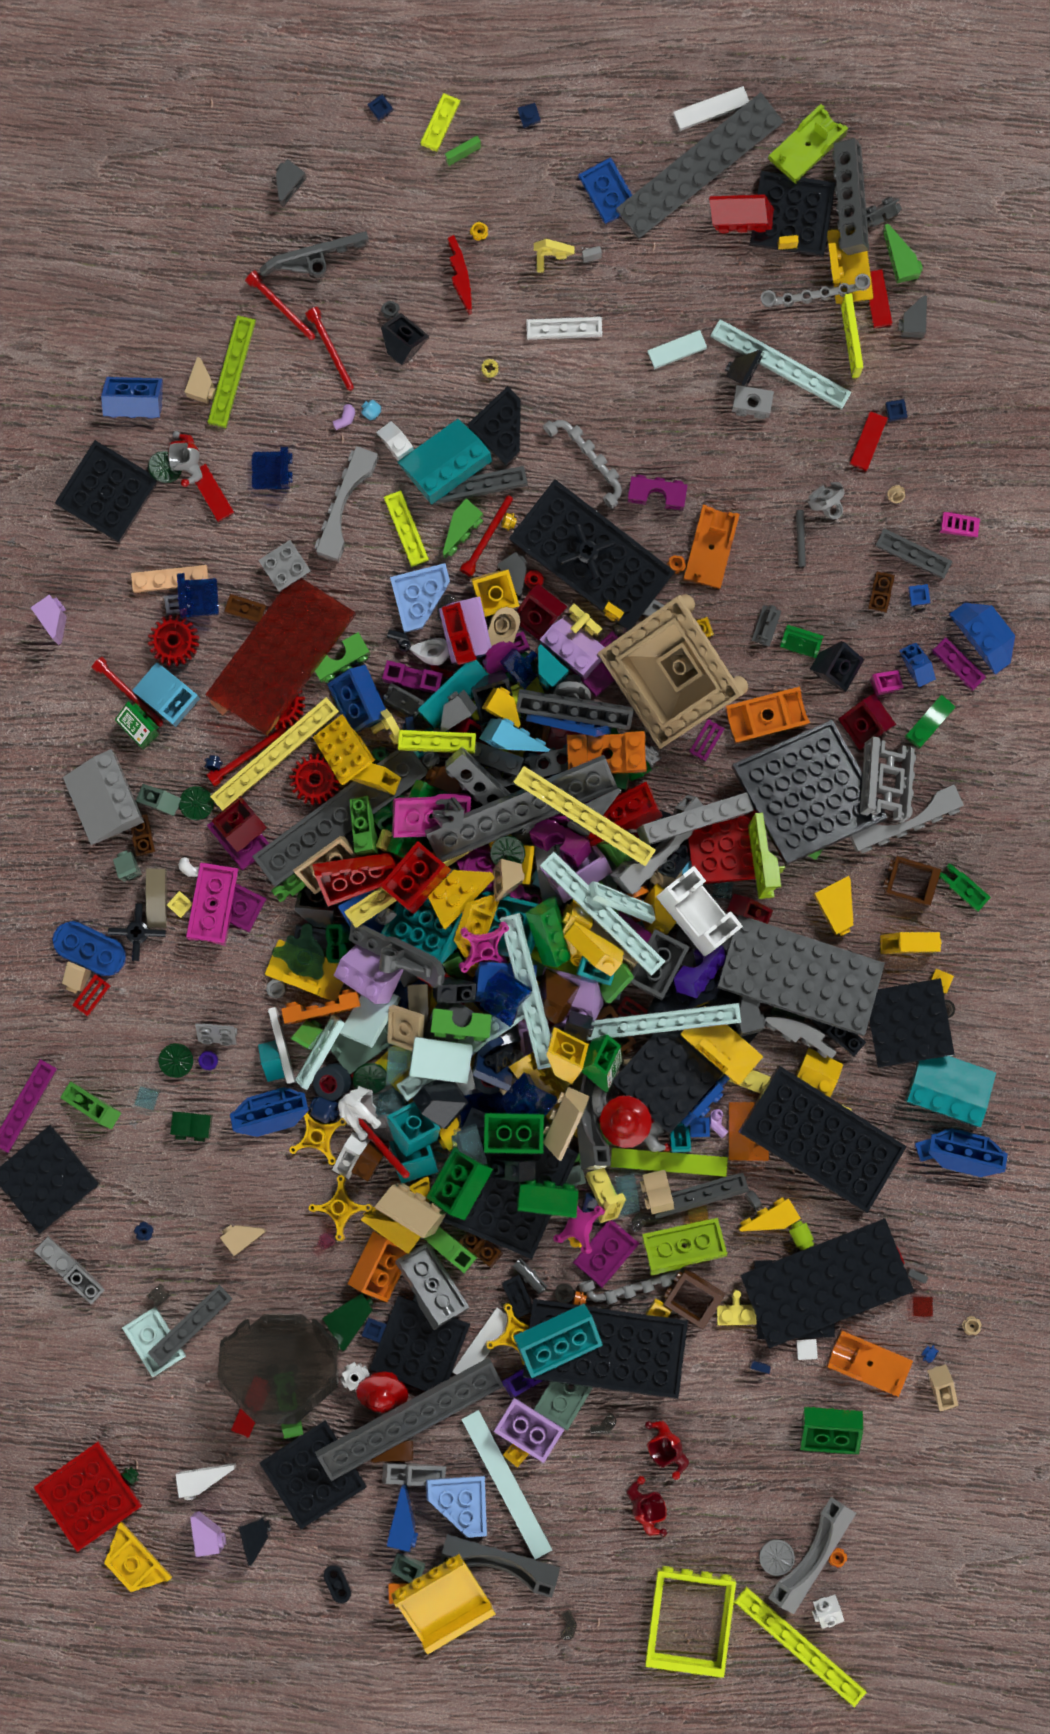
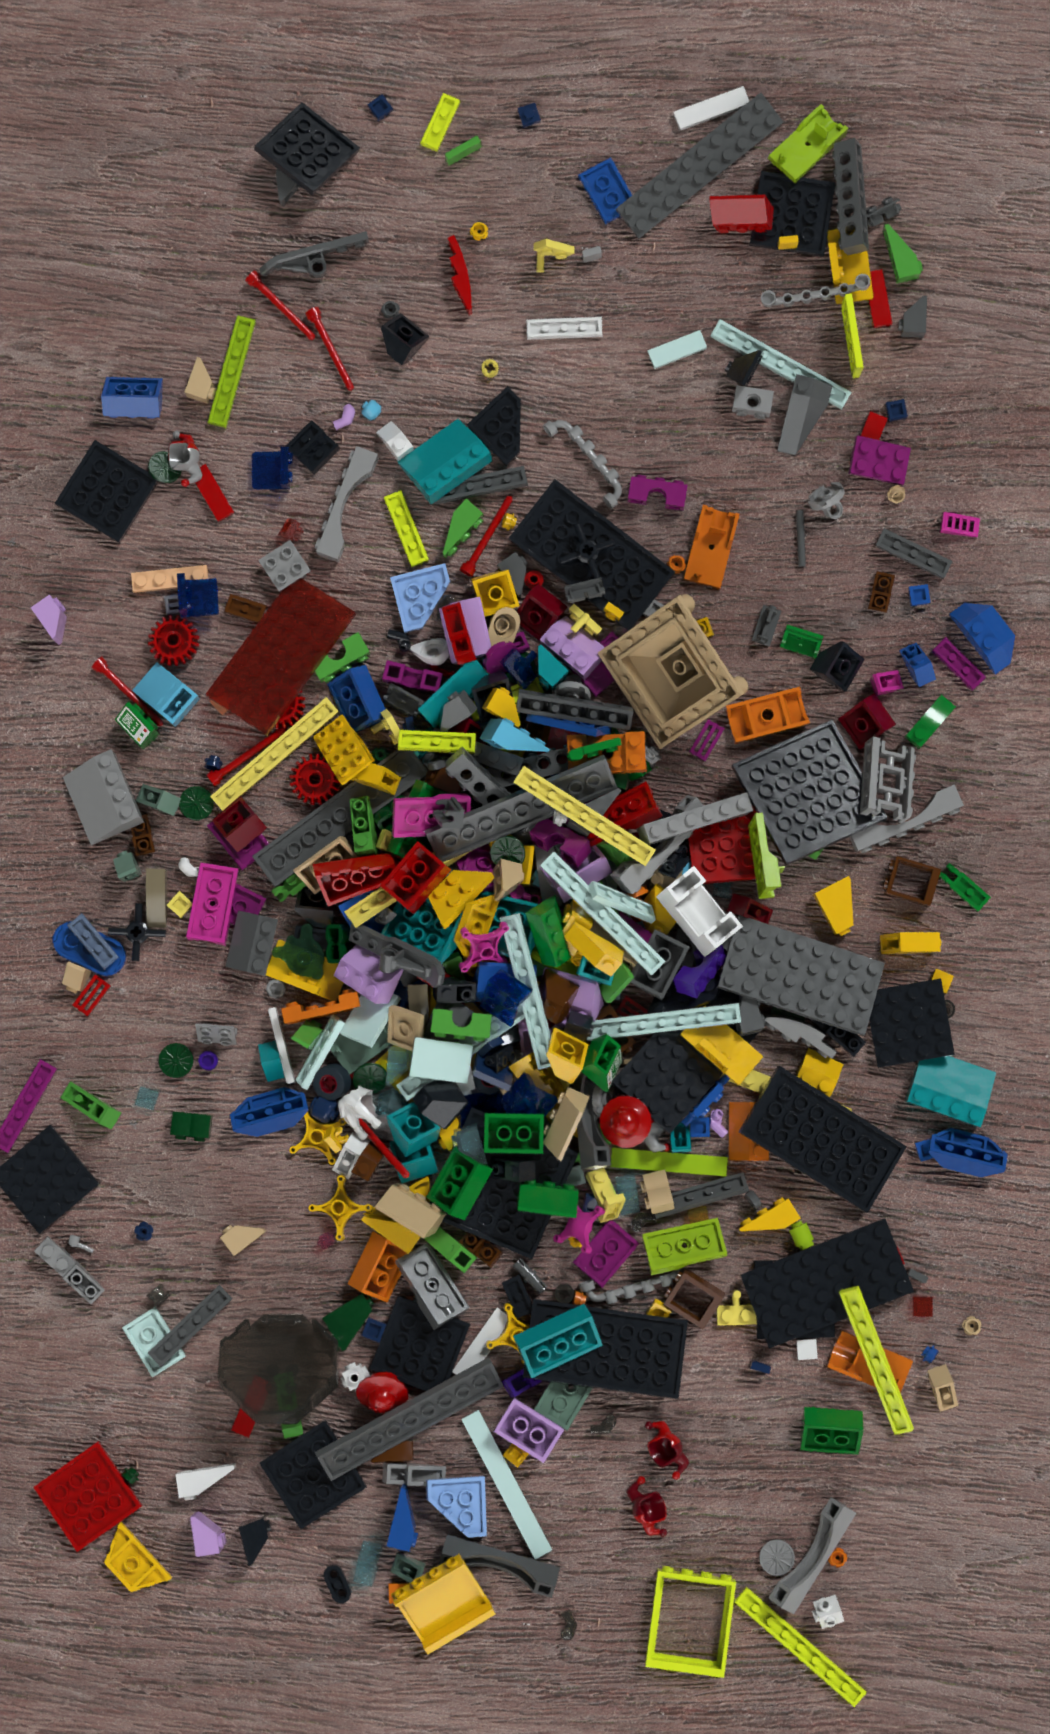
(74, 1242): none -> light grey hand
(93, 941): none -> sand blue tile
(251, 943): none -> dark grey slope
(289, 529): none -> clear red tile
(306, 148): none -> black plate
(313, 447): none -> black slope
(334, 1139): none -> yellow tile
(367, 1563): none -> clear light blue slope
(436, 763): none -> dark grey tile
(559, 818): none -> white plate
(582, 590): none -> dark grey hinge
(593, 749): none -> green hinge
(805, 407): none -> dark grey wedge
(876, 1360): none -> neon yellow tile
(879, 460): none -> magenta plate

